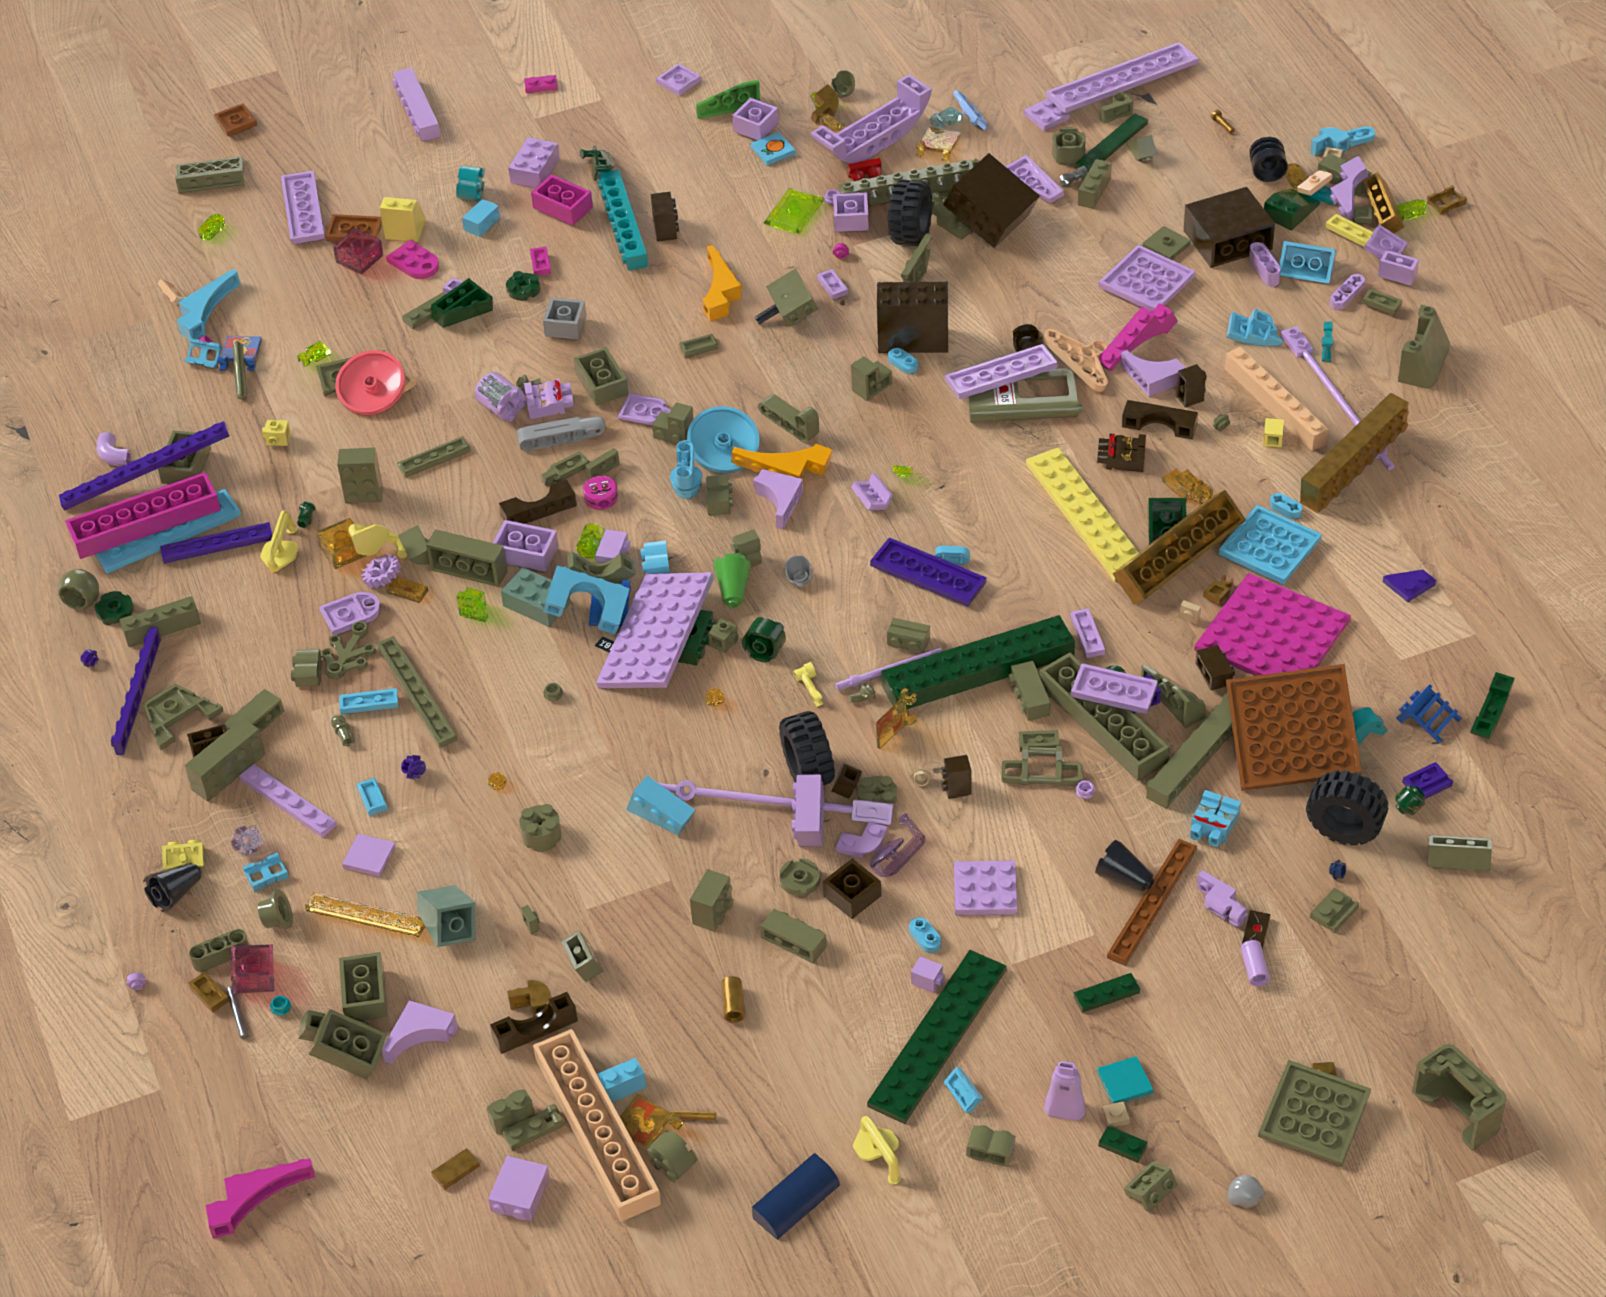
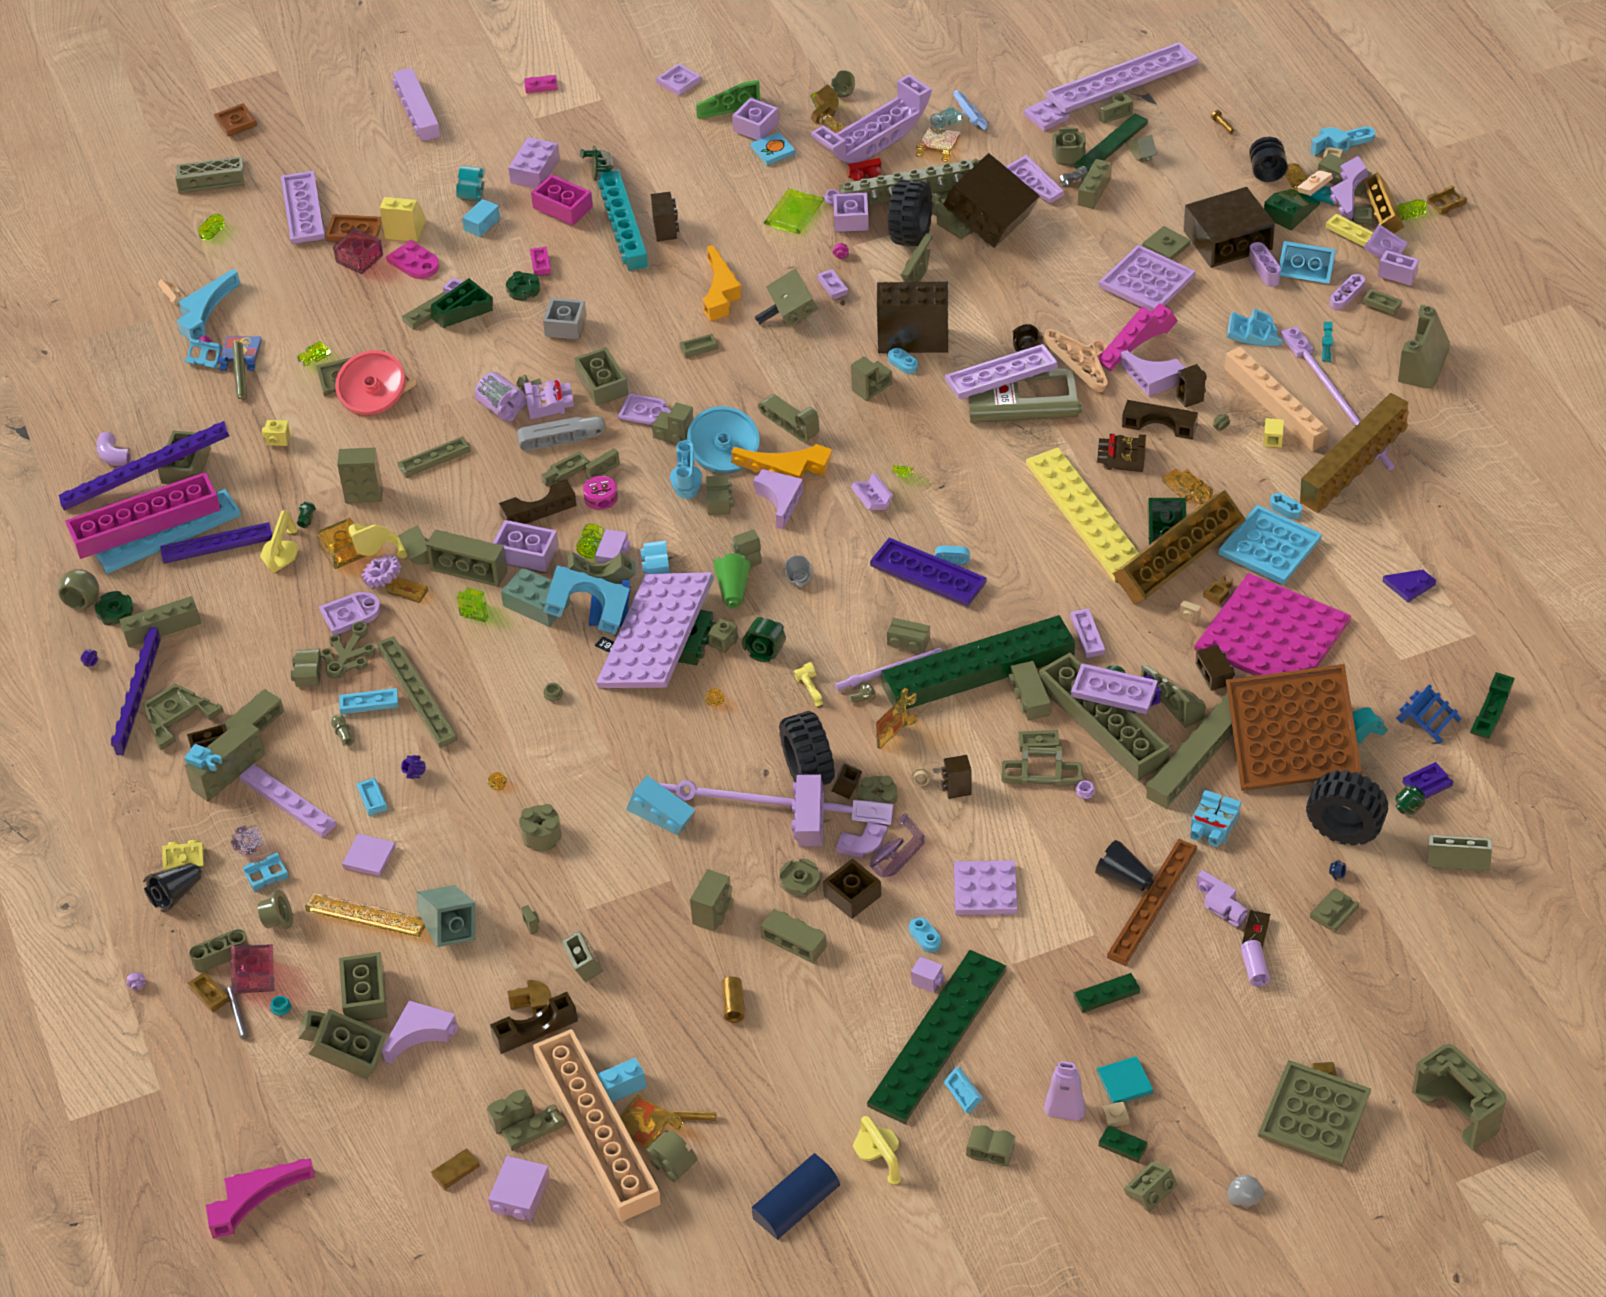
(201, 756): none -> medium azure plate

